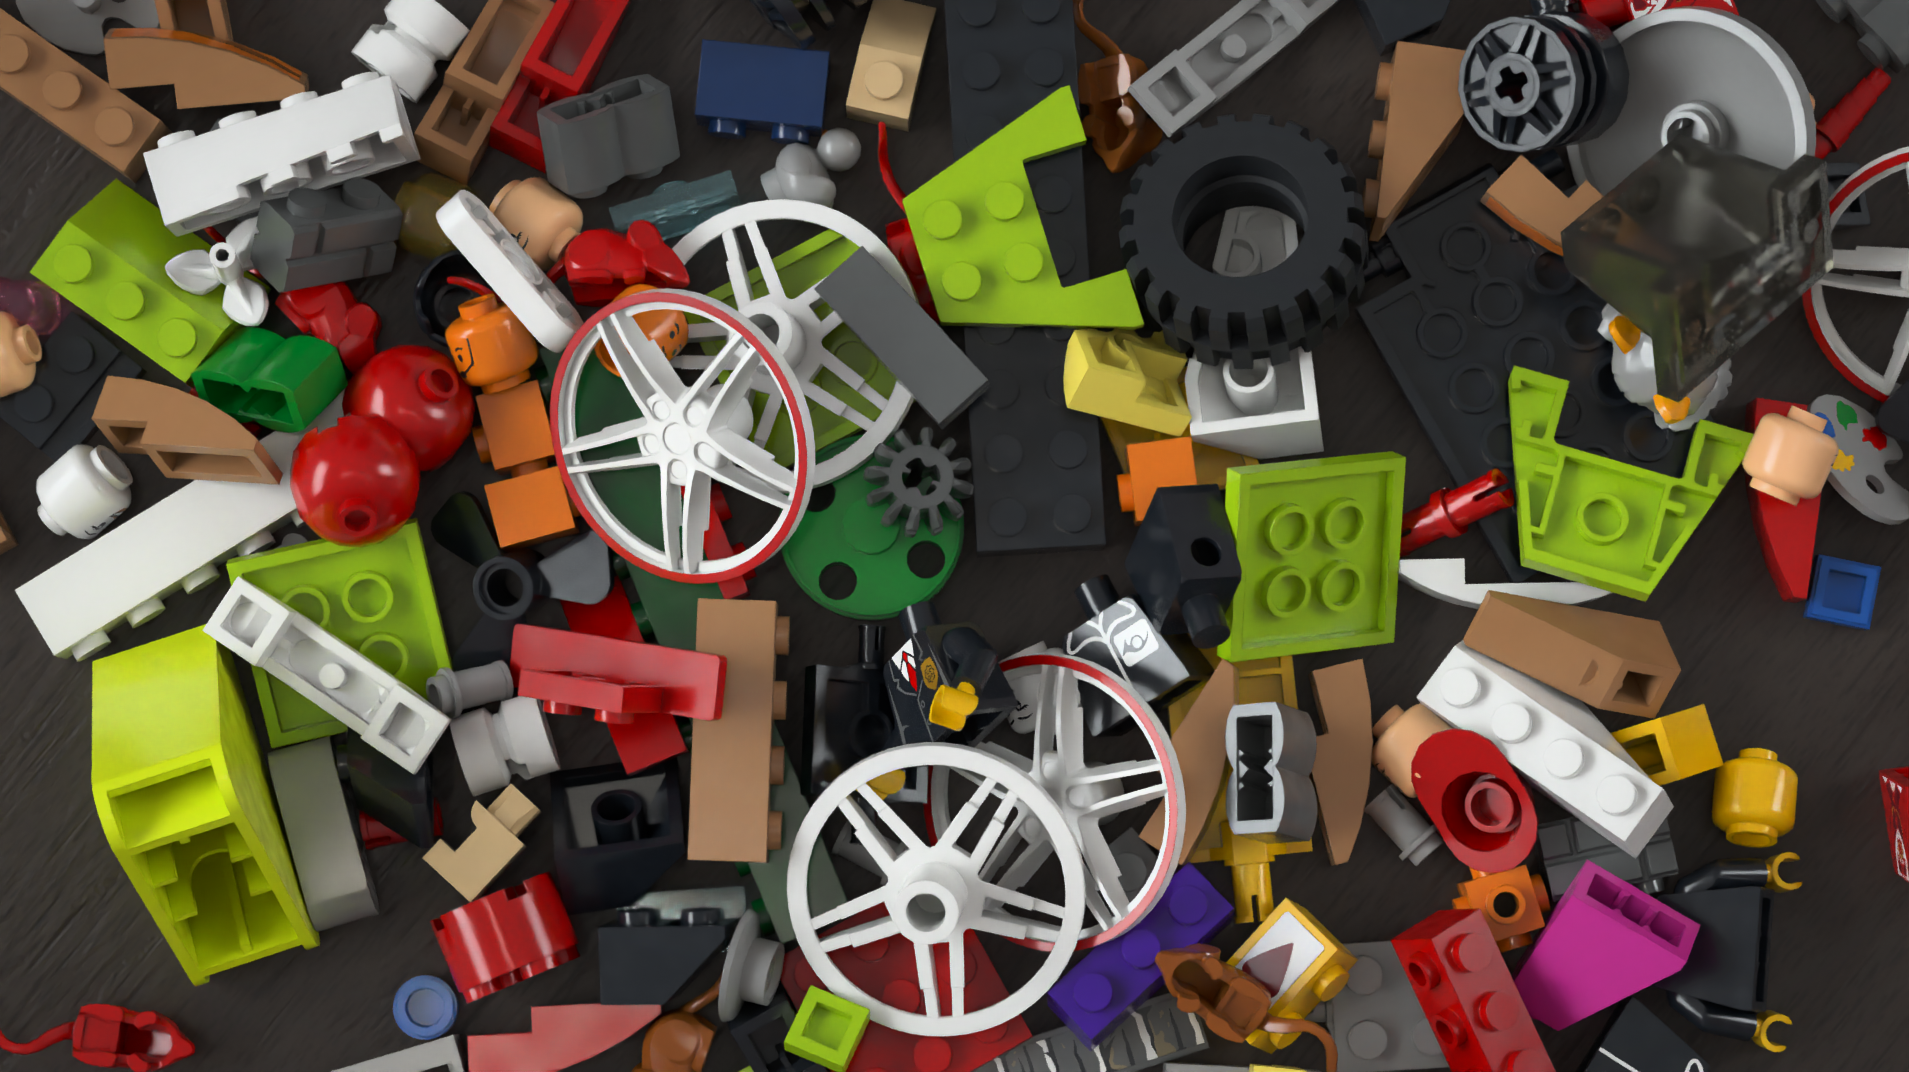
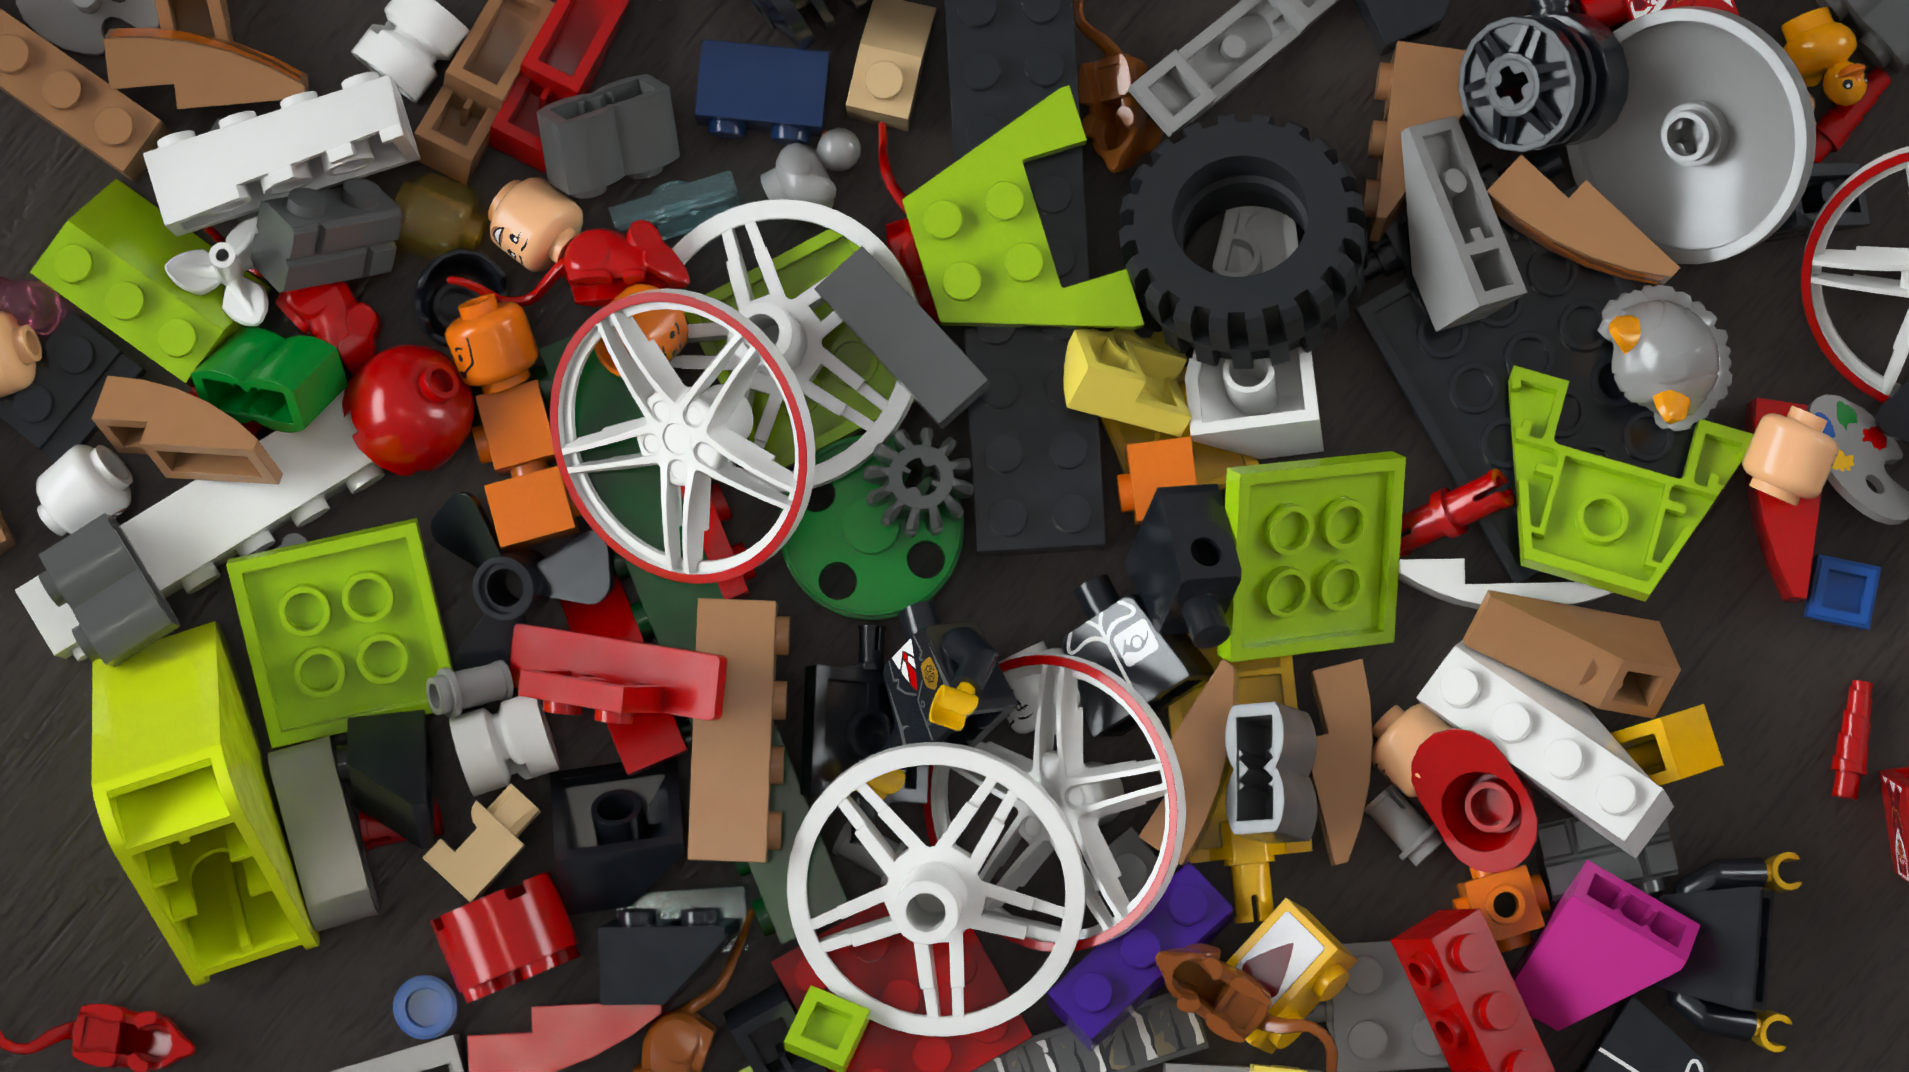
(107, 591): none -> dark grey brick
(328, 673): white slope -> none
(355, 481): red cylinder -> none
(509, 270): white beam -> none
(750, 968): light grey piece -> none
(1453, 229): none -> light grey slope
(1703, 252): clear smoke windscreen -> none
(1754, 798): yellow head -> none
(1822, 47): none -> light orange animal
(1852, 742): none -> red animal

